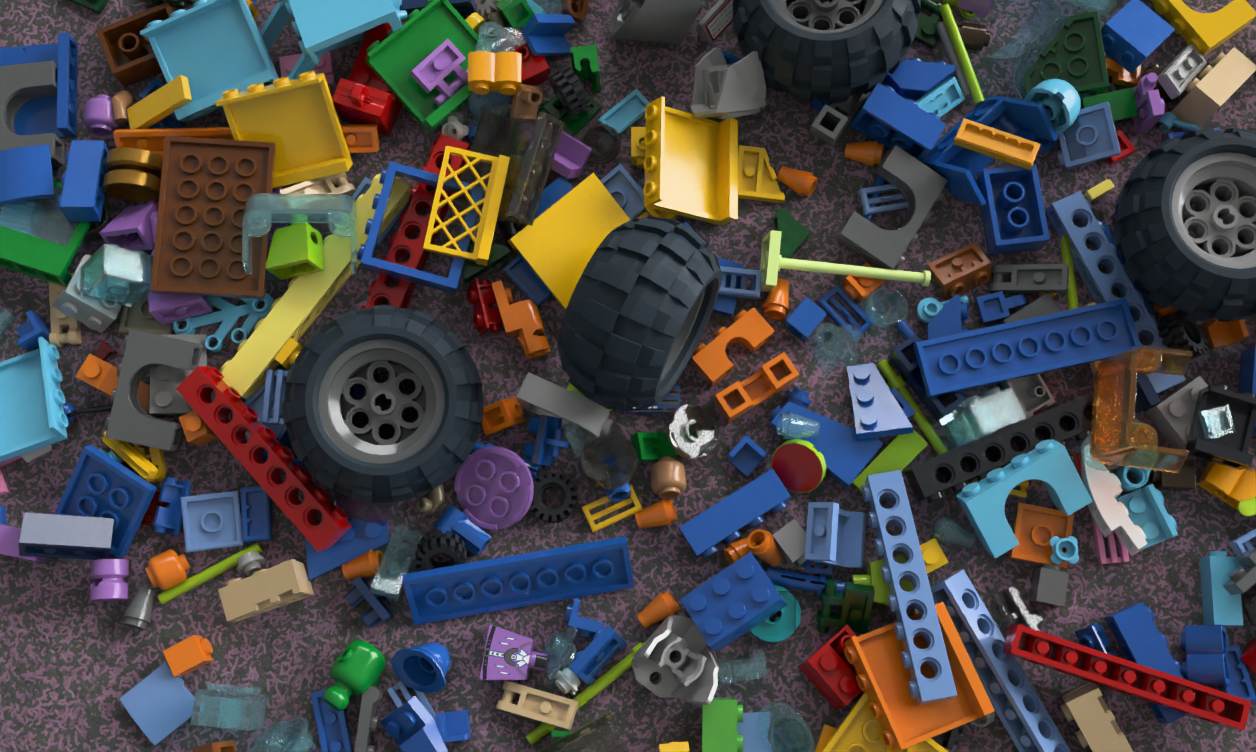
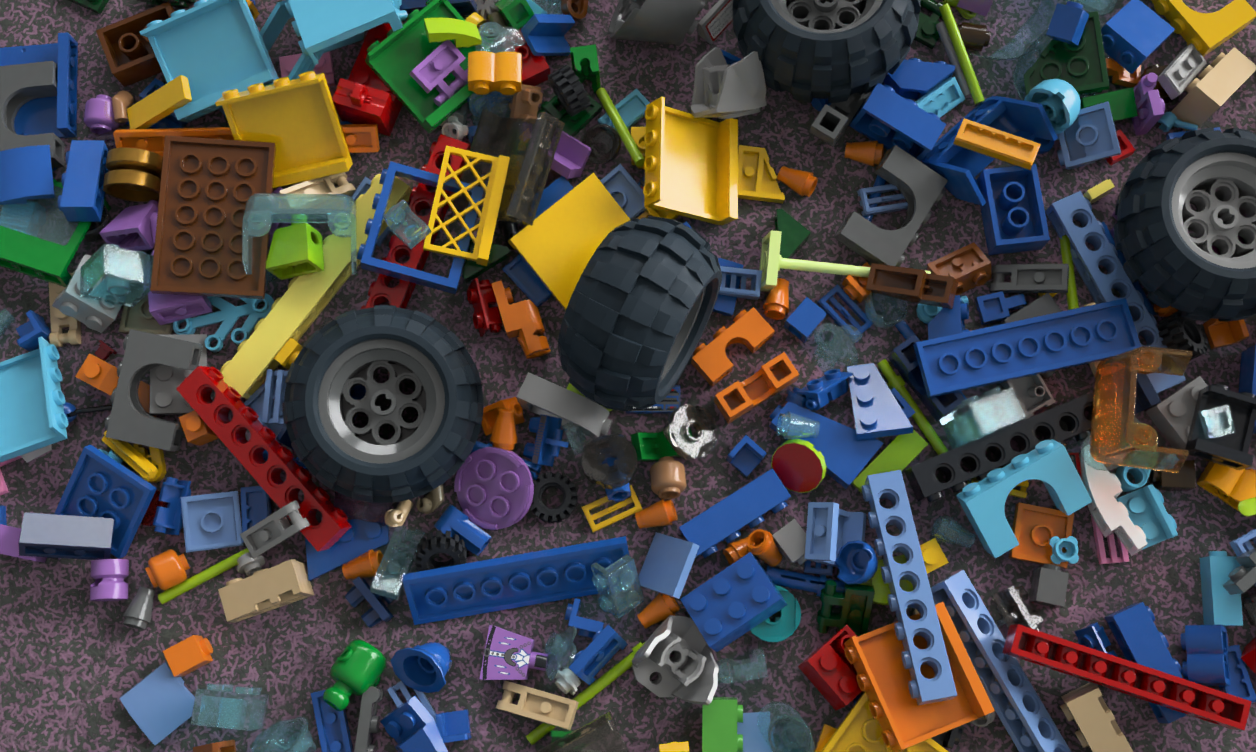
(274, 529): none -> light grey plate
(397, 516): none -> tan arm
(406, 224): none -> clear light blue bracket
(462, 32): none -> lime slope
(504, 431): none -> orange cone
(618, 586): none -> clear light blue bracket
(620, 127): none -> lime bar
(668, 565): none -> medium blue tile
(826, 388): none -> blue hinge
(856, 562): none -> blue hair
(912, 285): none -> reddish brown slope
(1068, 23): none -> blue brick

